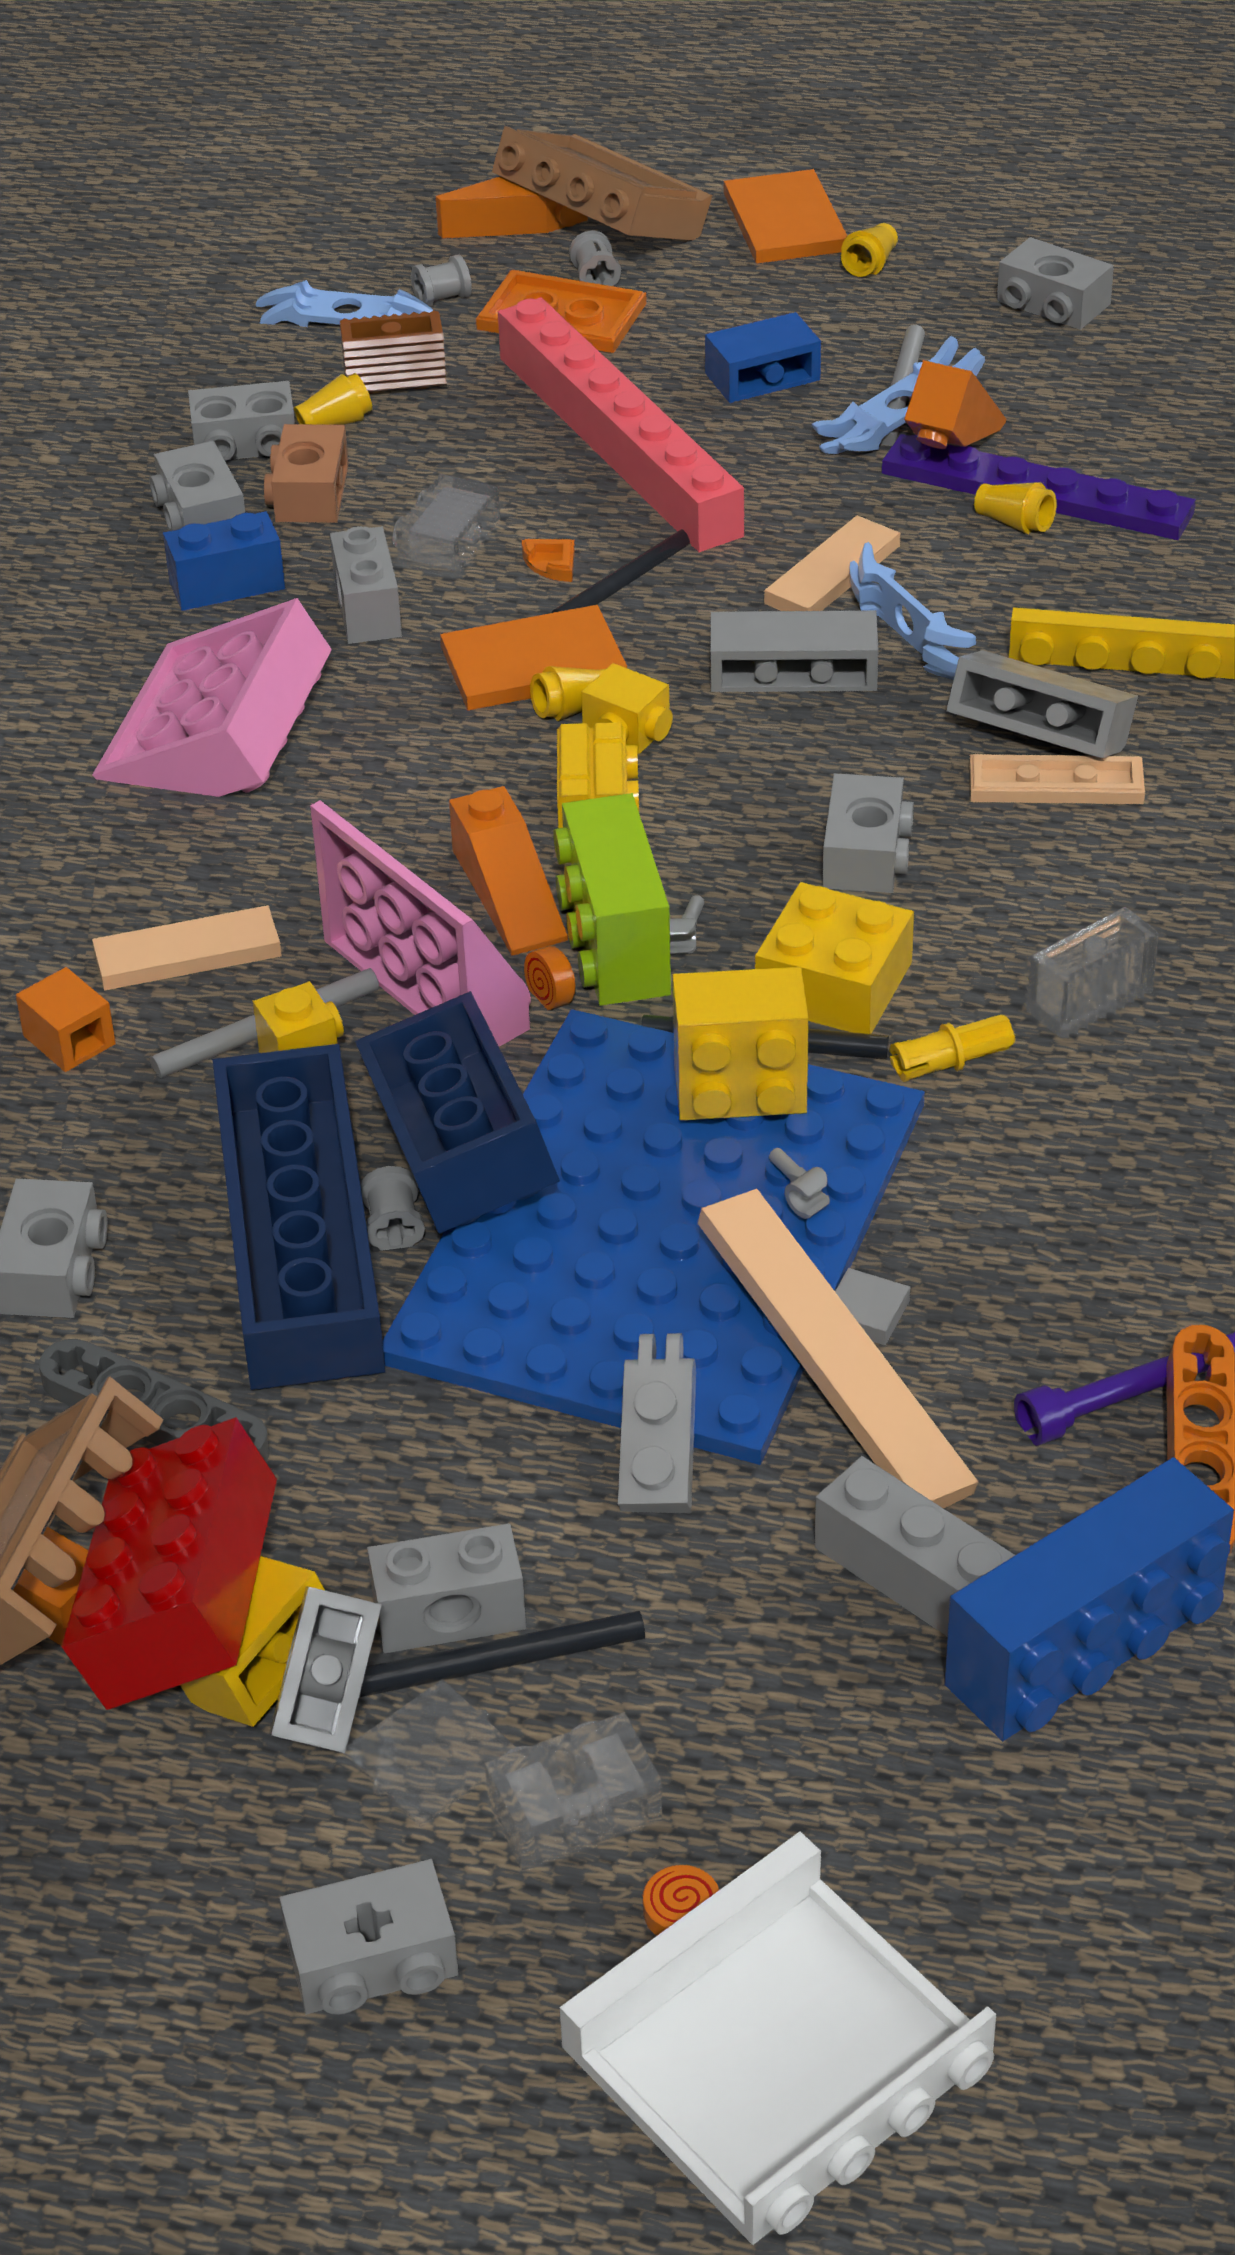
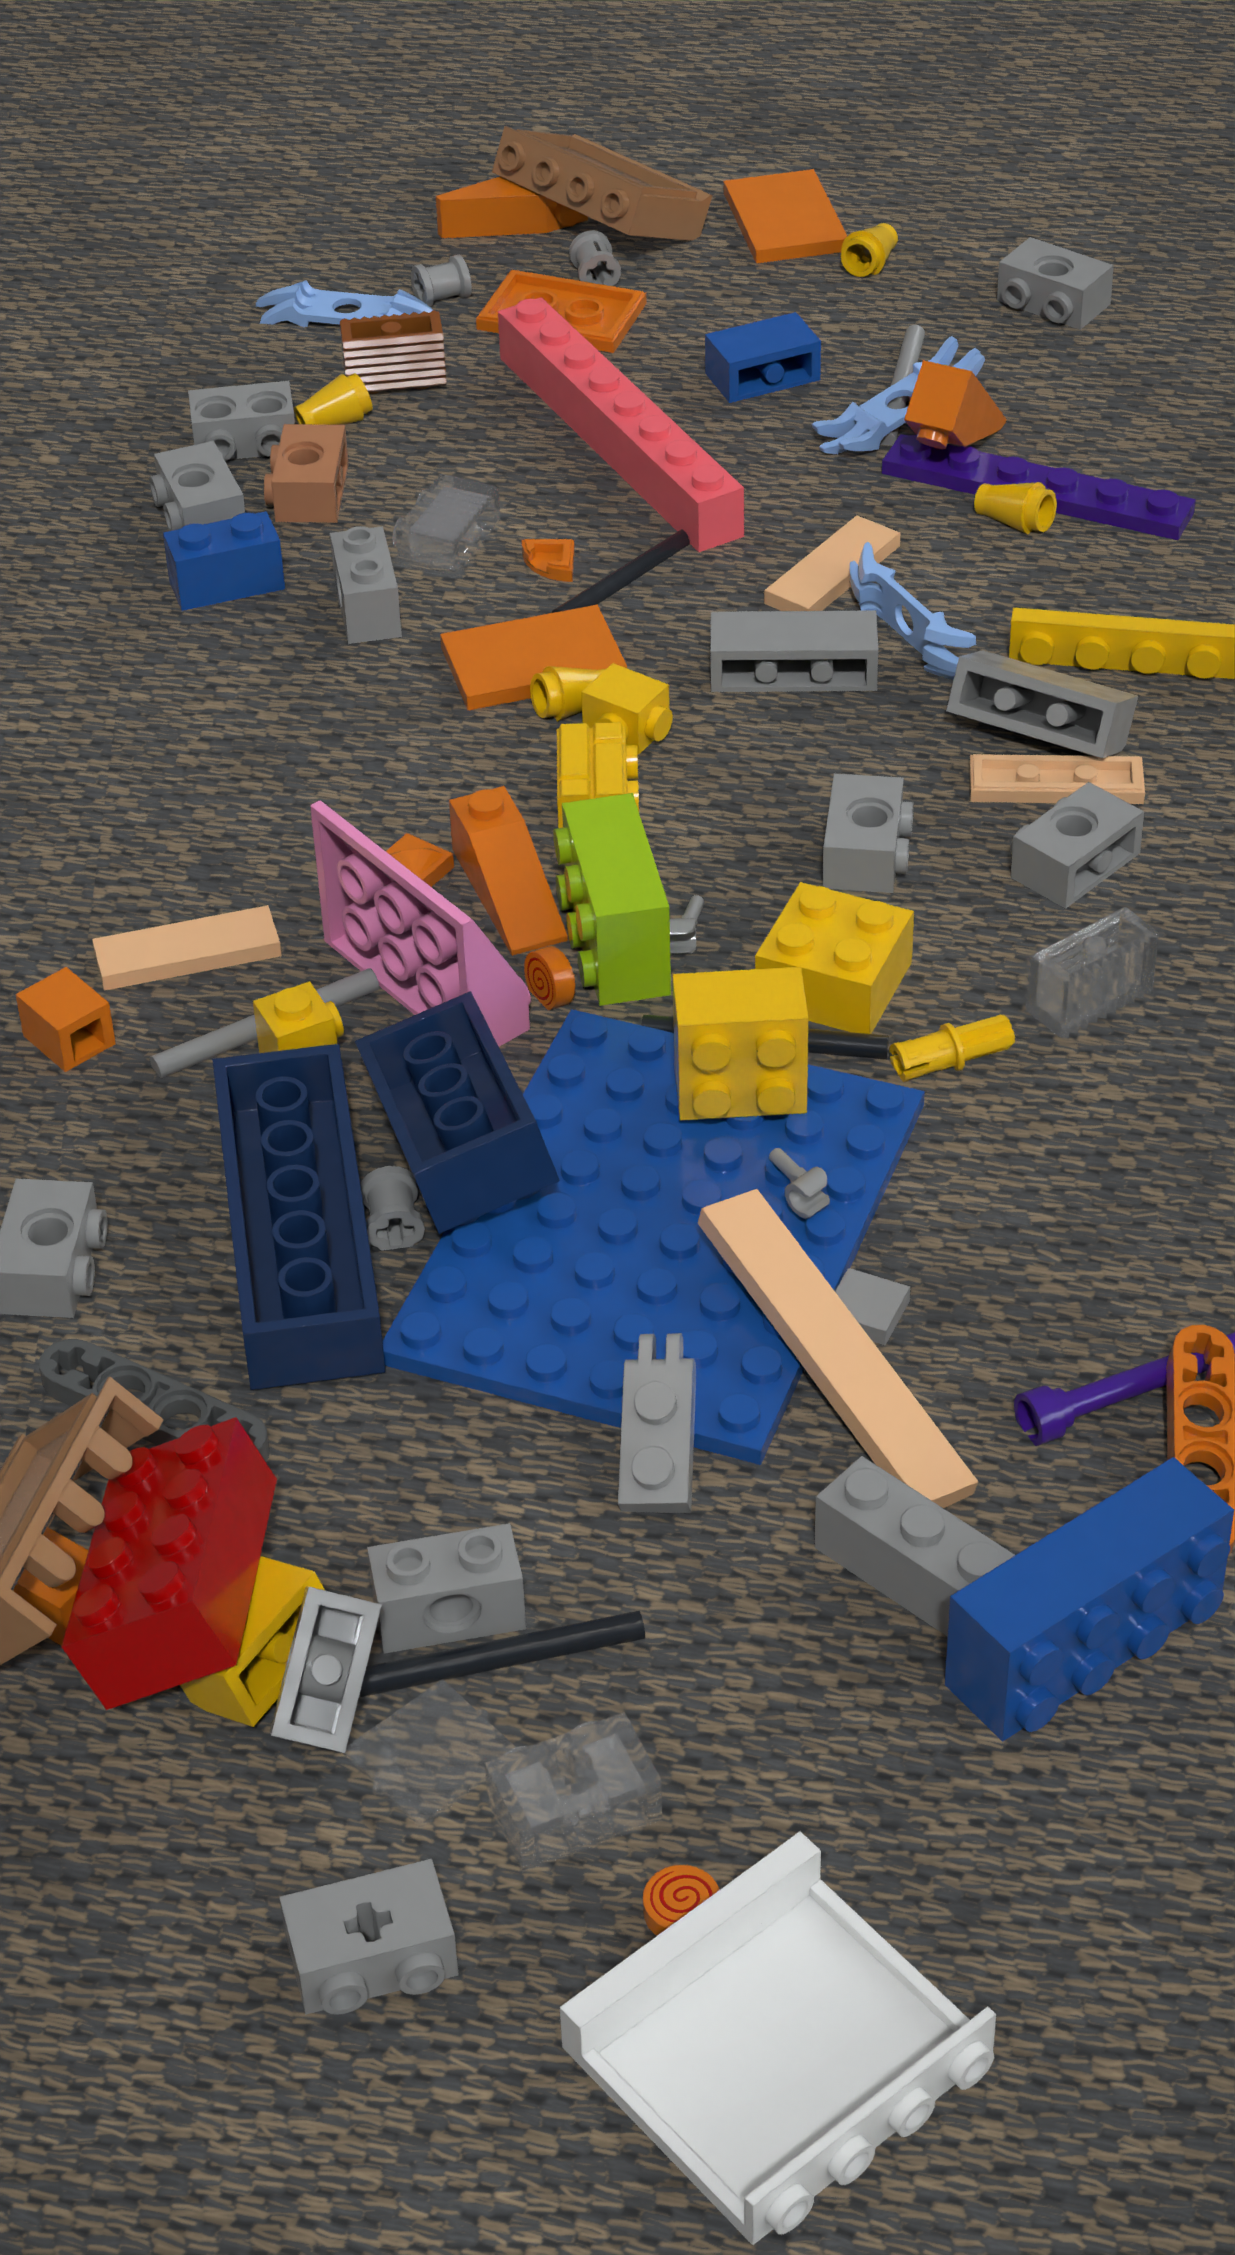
(219, 705): bright pink slope -> none
(422, 858): none -> orange tile
(1076, 844): none -> light grey brick

